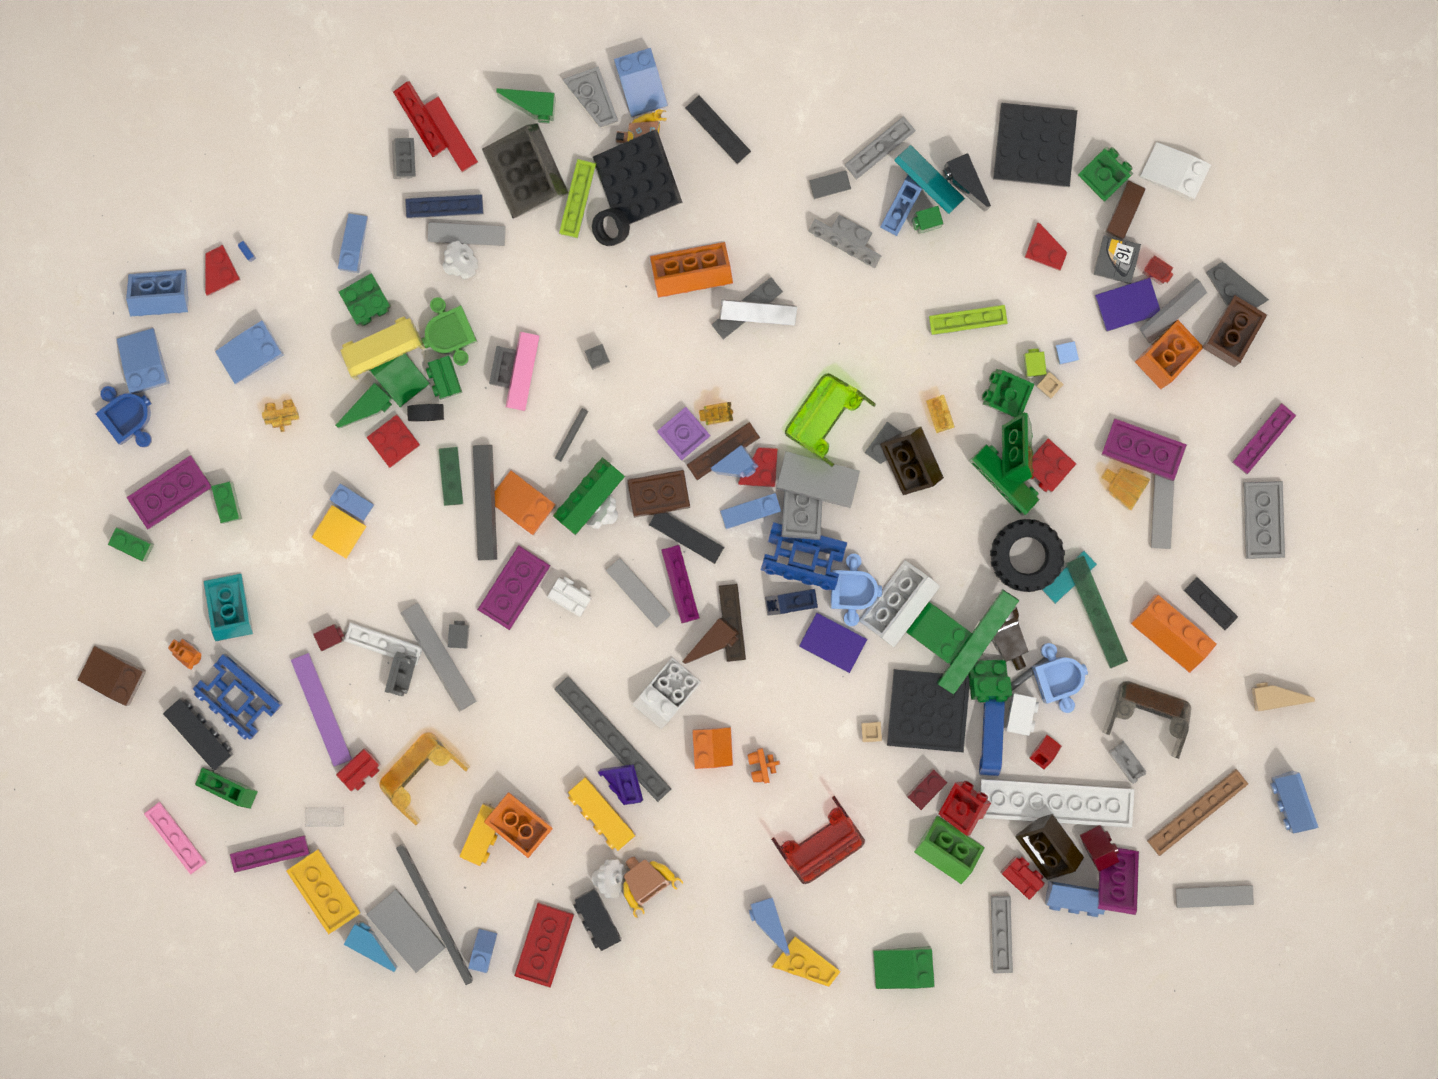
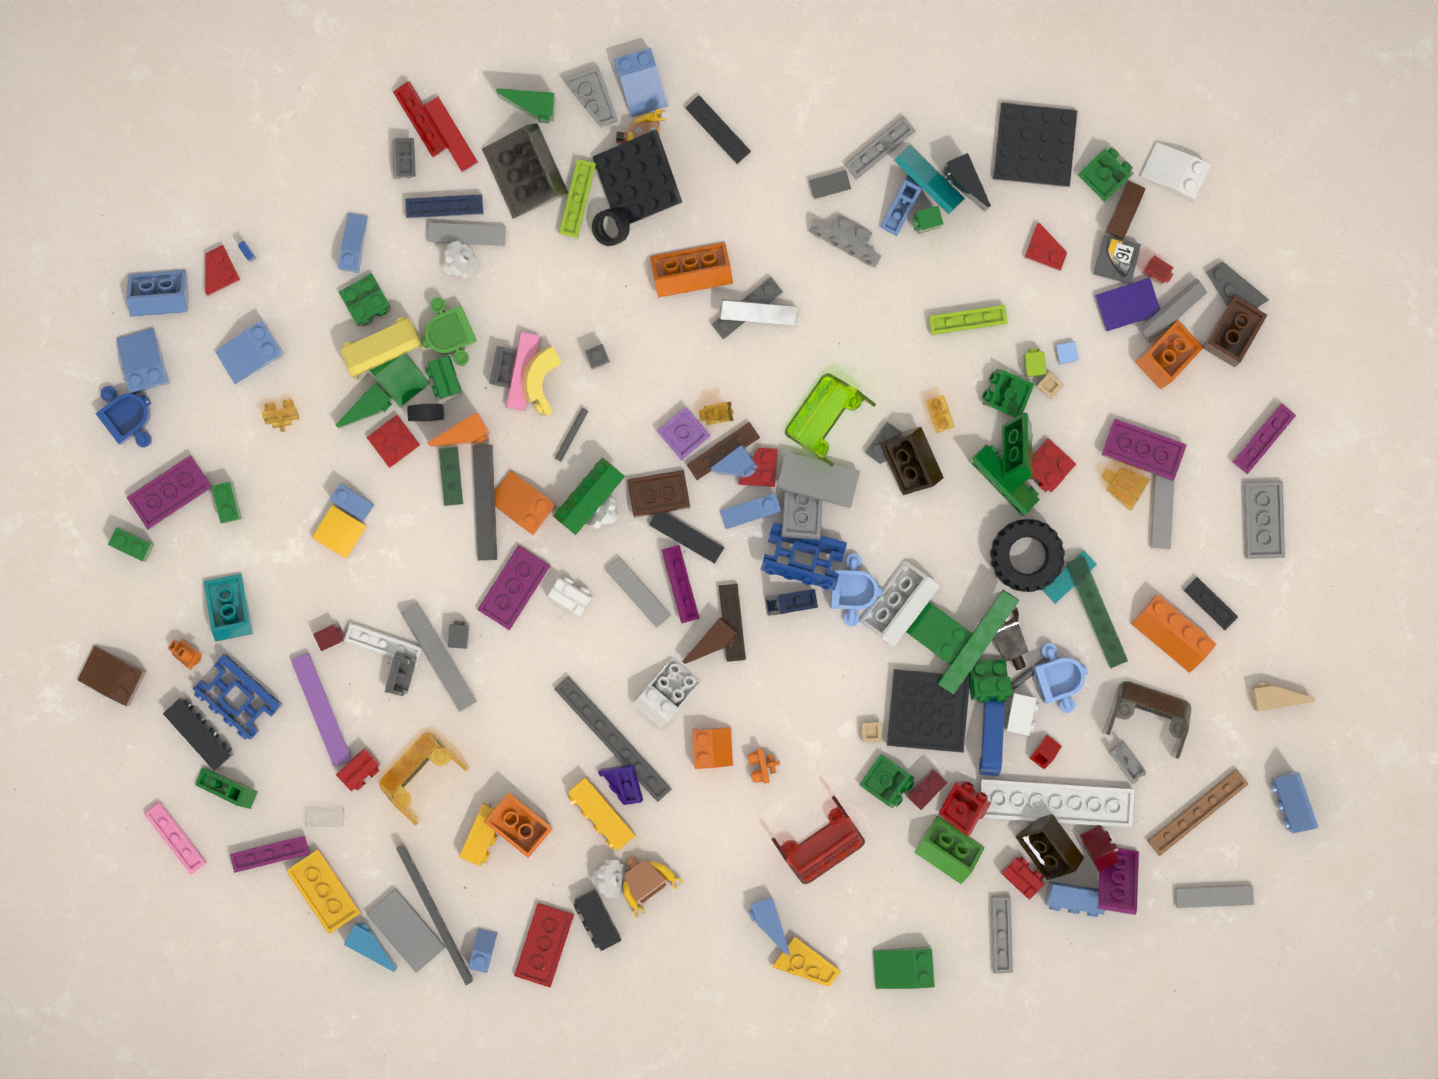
(466, 432): none -> orange slope
(533, 378): none -> light yellow arch
(833, 642): dark purple tile -> none
(887, 781): none -> green plate

